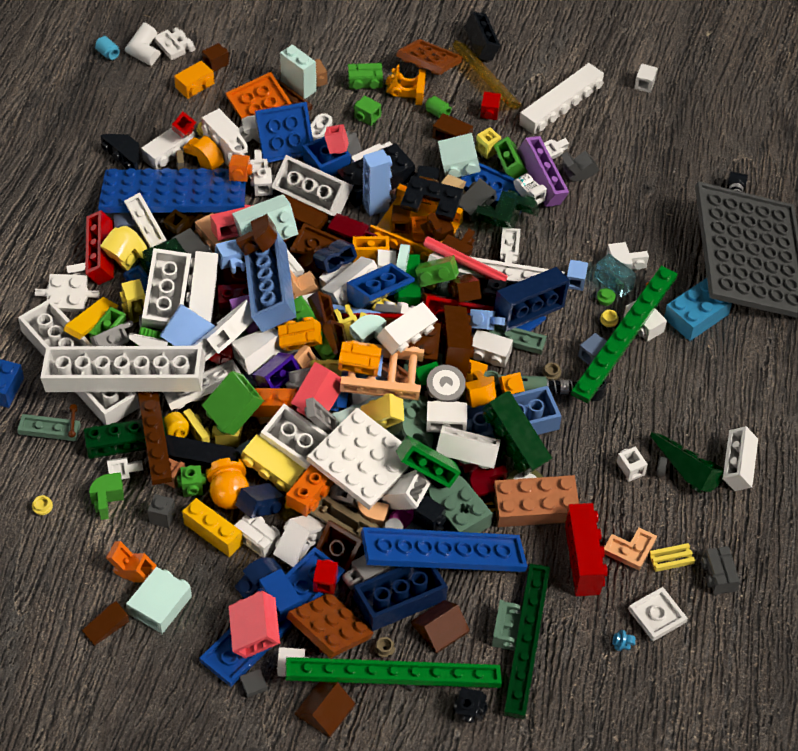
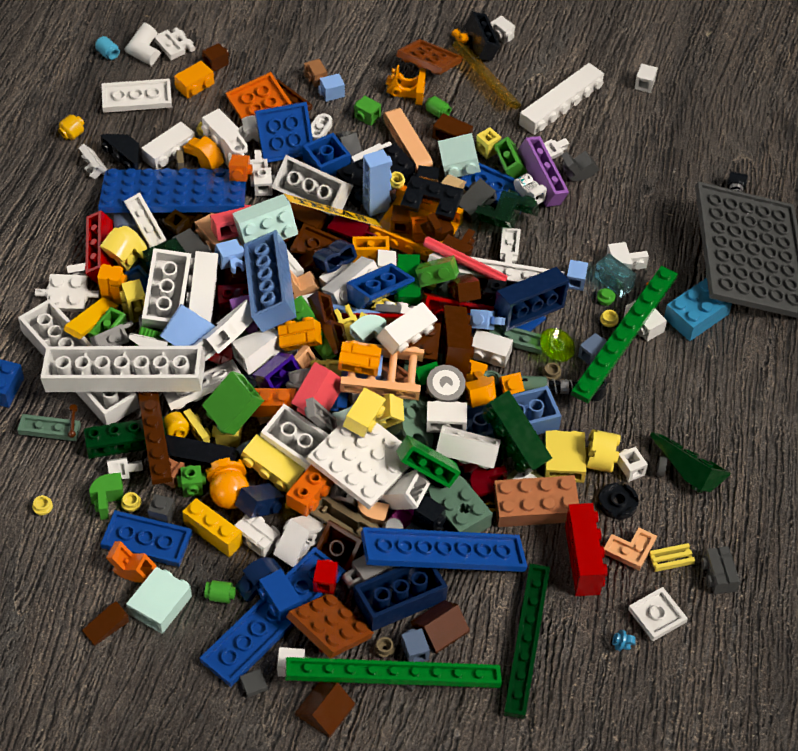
(71, 127): none -> yellow head
(95, 164): none -> white plate
(110, 282): none -> light orange brick
(131, 502): none -> light yellow plate
(136, 95): none -> white plate
(155, 538): none -> blue plate
(183, 125): red brick -> none
(220, 591): none -> bright green brick
(254, 624): coral brick -> none
(261, 237): reddish brown brick -> none
(298, 71): light aqua brick -> none
(329, 209): none -> yellow sticker
(332, 87): none -> light blue brick
(336, 139): coral brick -> none
(364, 413): none -> light yellow brick
(365, 75): bright green brick -> none
(399, 178): none -> light yellow plate
(403, 257): light aqua beam -> none
(407, 138): none -> light nougat beam
(415, 646): none -> sand blue brick
(461, 37): none -> light orange arm
(471, 705): black brick -> none
(490, 105): red brick -> none
(503, 29): none -> white brick
(506, 625): sand green hinge -> none
(557, 344): none -> clear neon green dish
(567, 454): none -> light yellow brick
(601, 450): none -> light yellow brick
(613, 509): none -> black tile
(740, 458): white brick -> none

